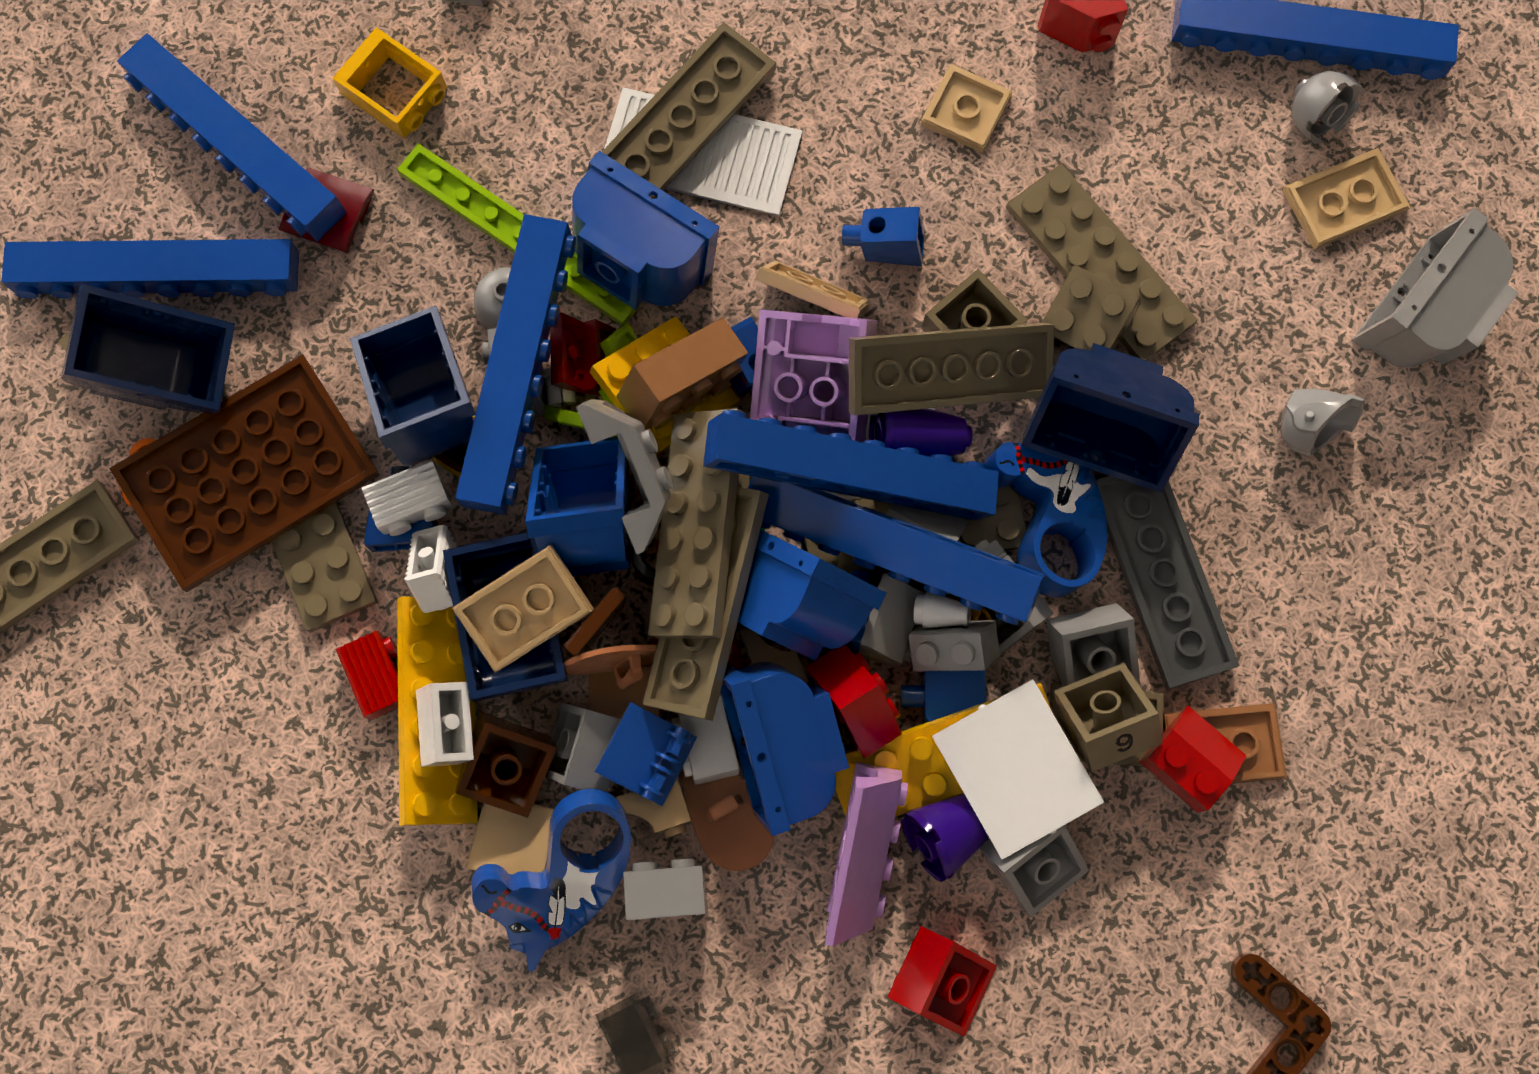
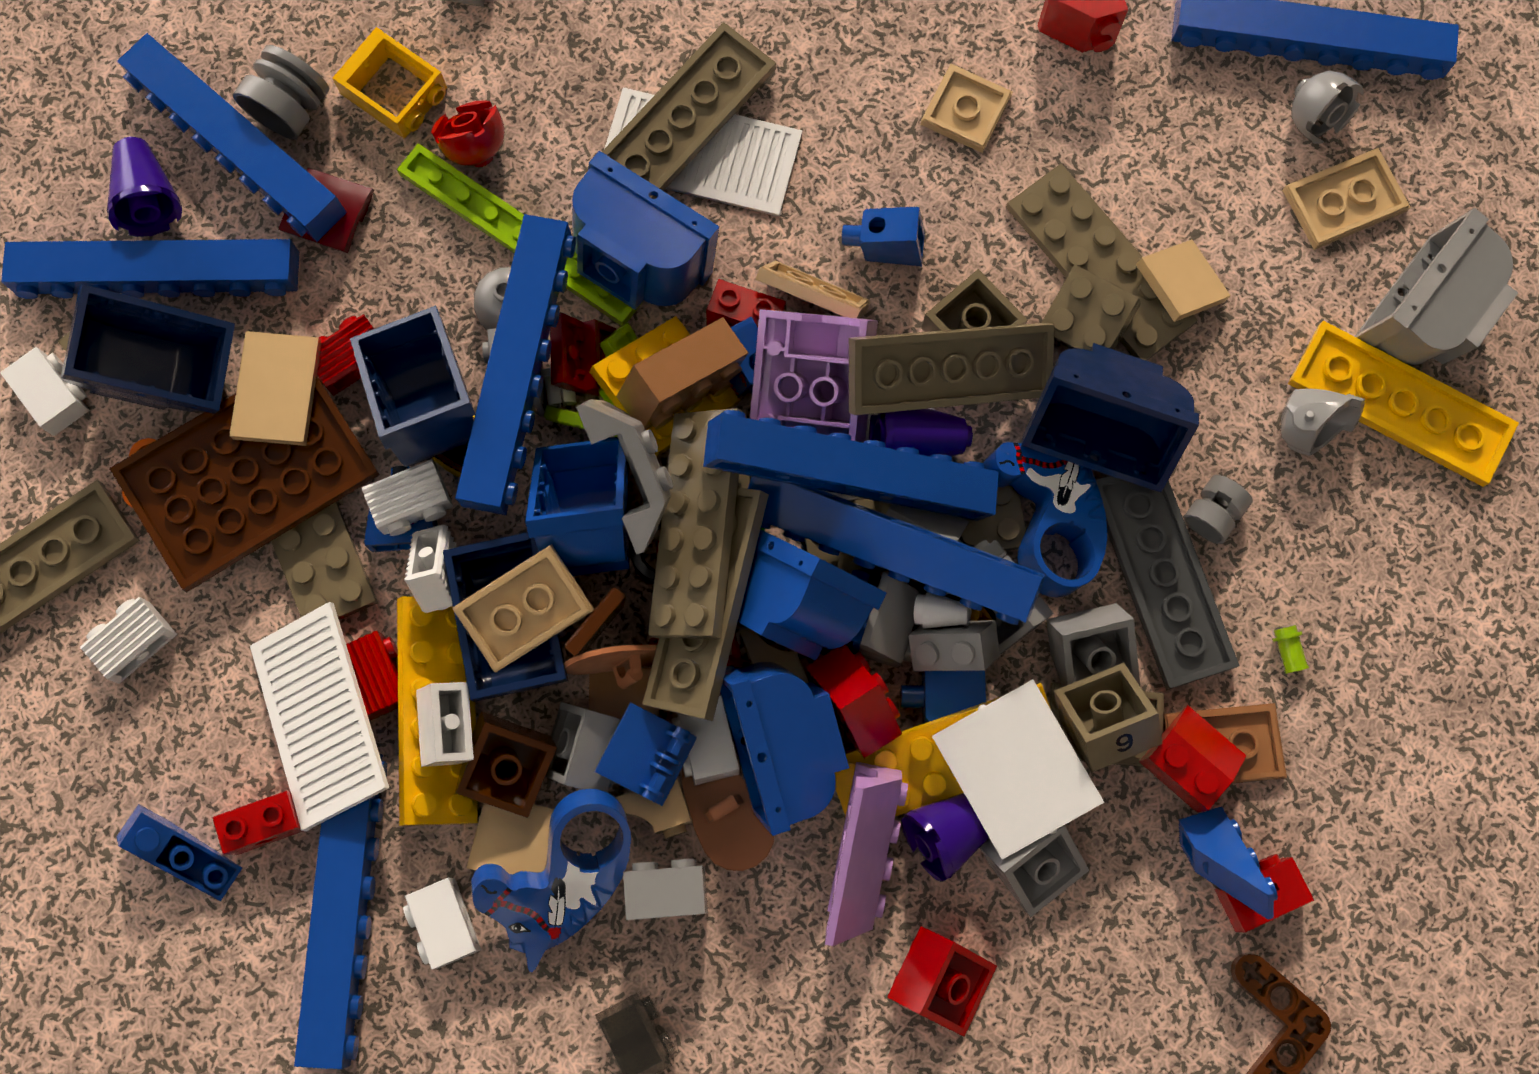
(43, 392): none -> white brick
(127, 639): none -> white brick
(140, 191): none -> dark purple cone
(177, 852): none -> blue slope
(257, 824): none -> red brick
(275, 388): none -> tan tile
(281, 92): none -> light grey wheel
(318, 717): none -> white window
(337, 360): none -> red brick
(337, 937): none -> blue brick
(441, 923): none -> white brick
(471, 135): none -> red cylinder
(739, 303): none -> red brick
(1183, 280): none -> tan tile
(1219, 507): none -> light grey wheel
(1220, 856): none -> blue slope
(1290, 889): none -> red brick
(1291, 649): none -> lime pin
(1407, 404): none -> yellow plate

